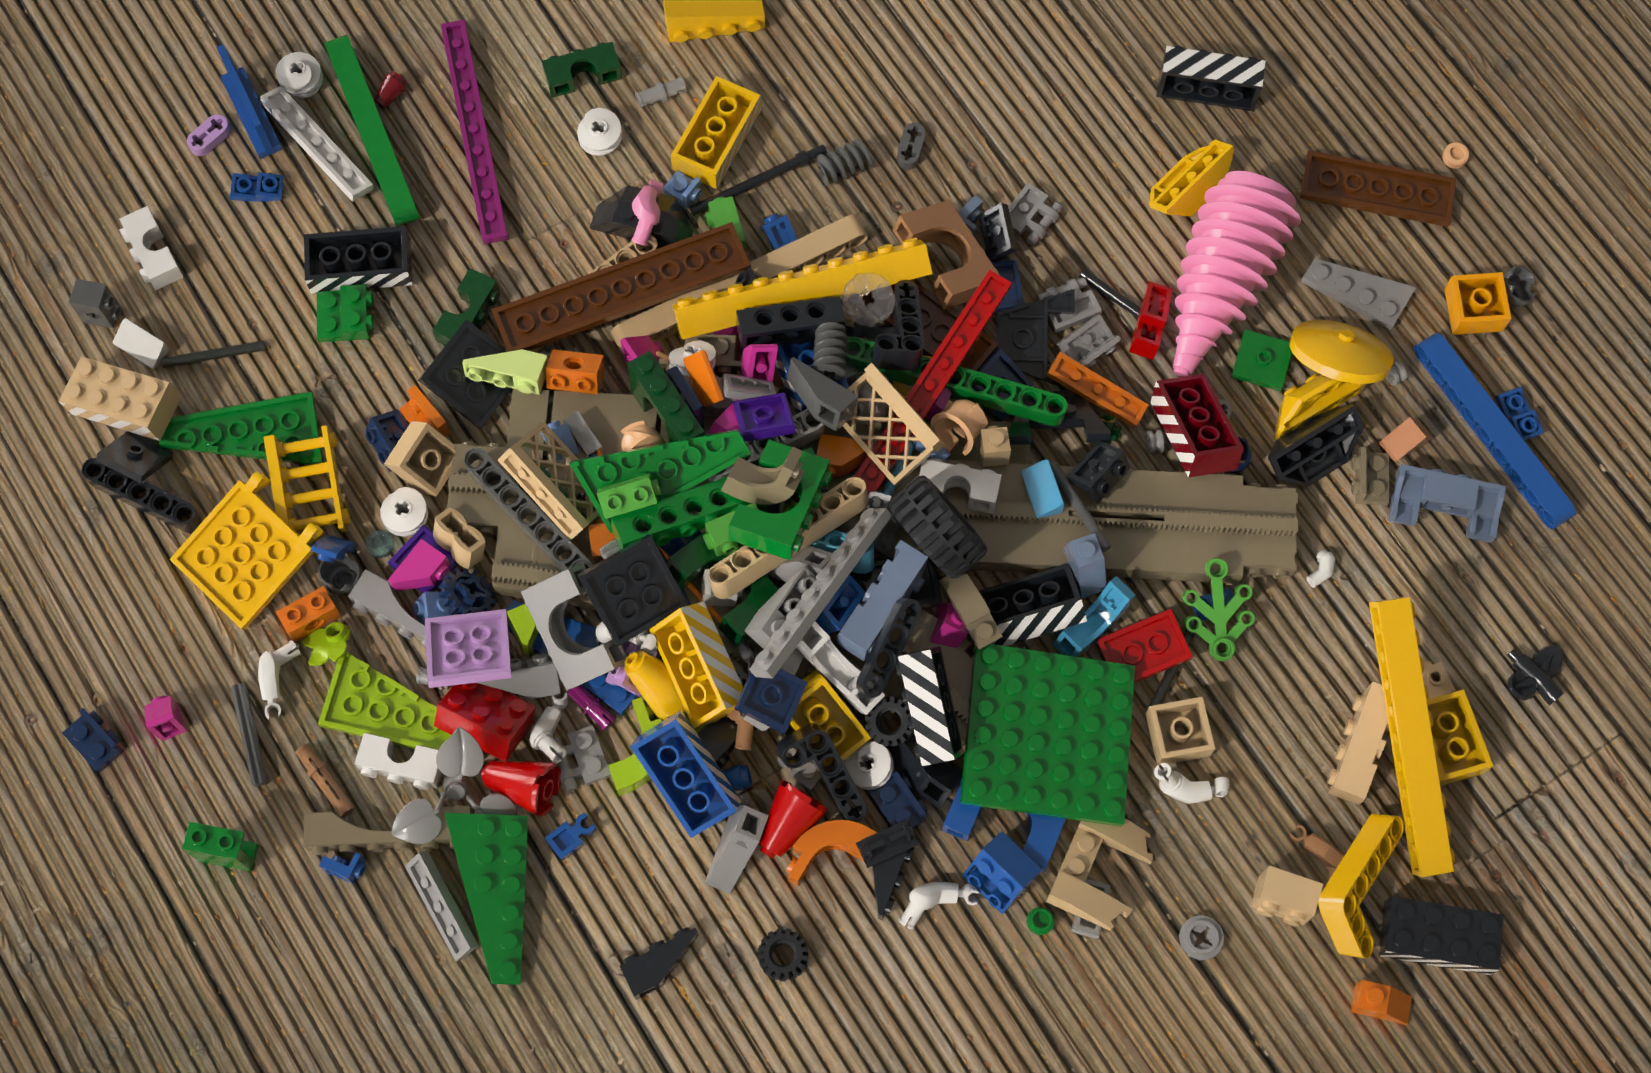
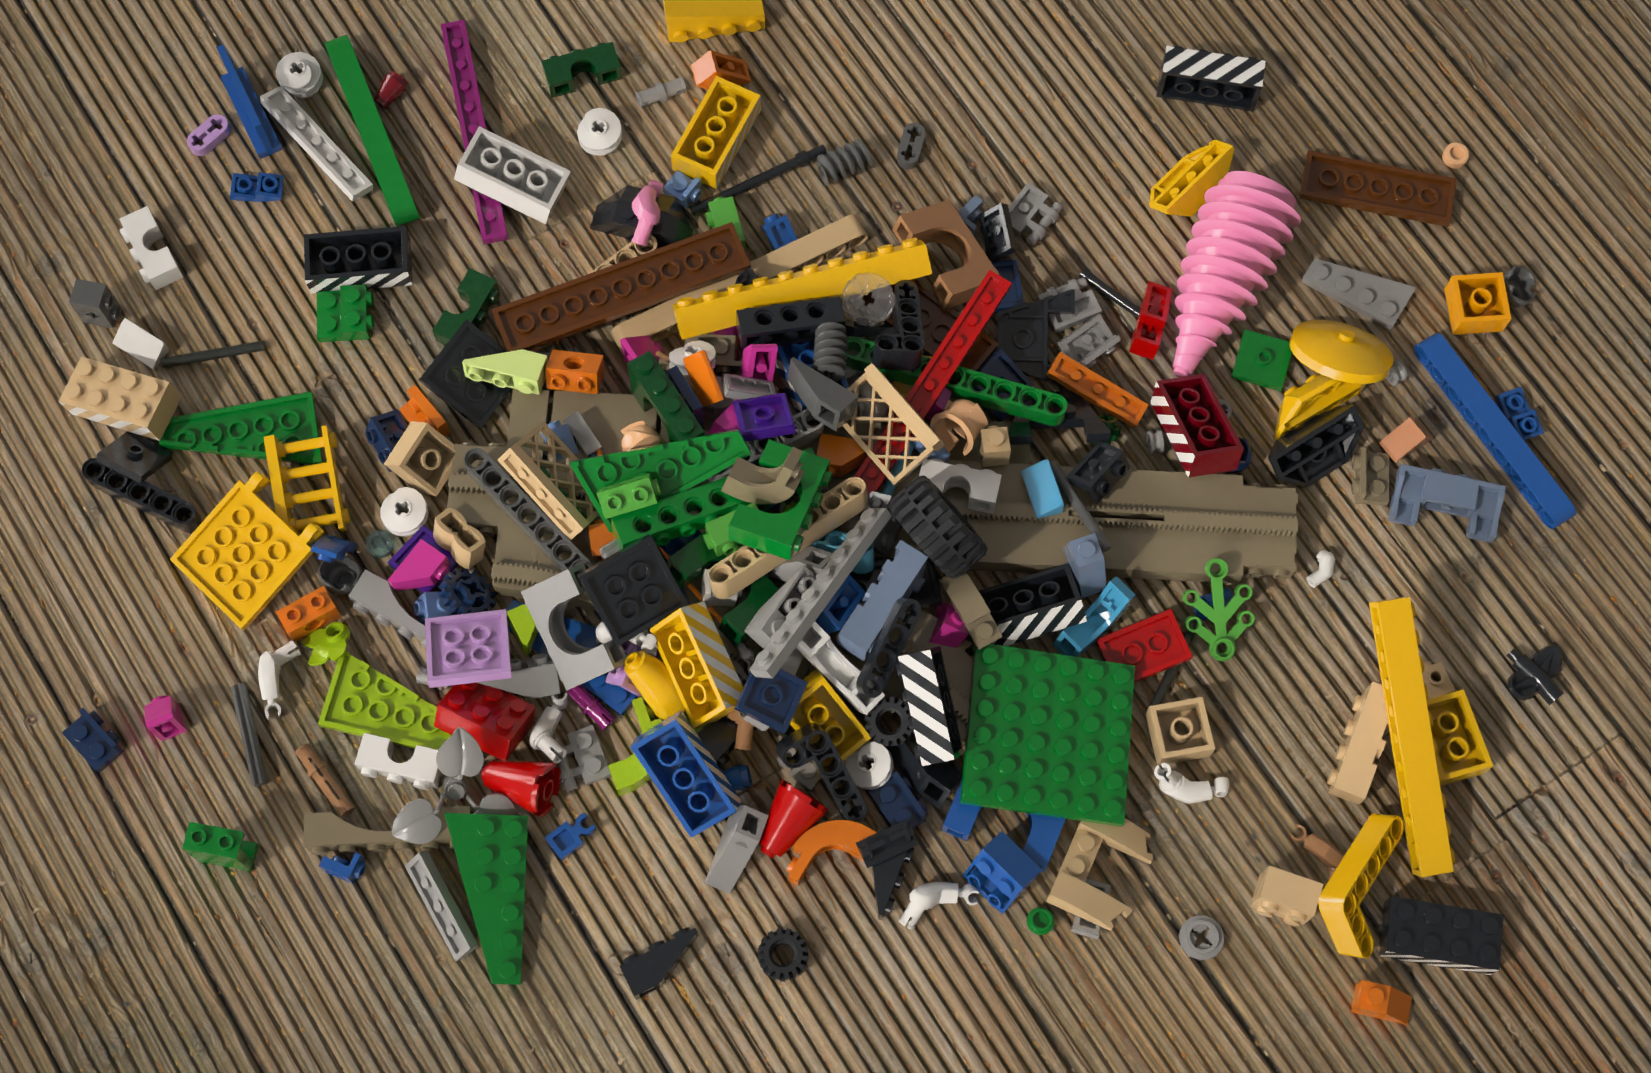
(512, 175): none -> white brick
(720, 65): none -> orange slope

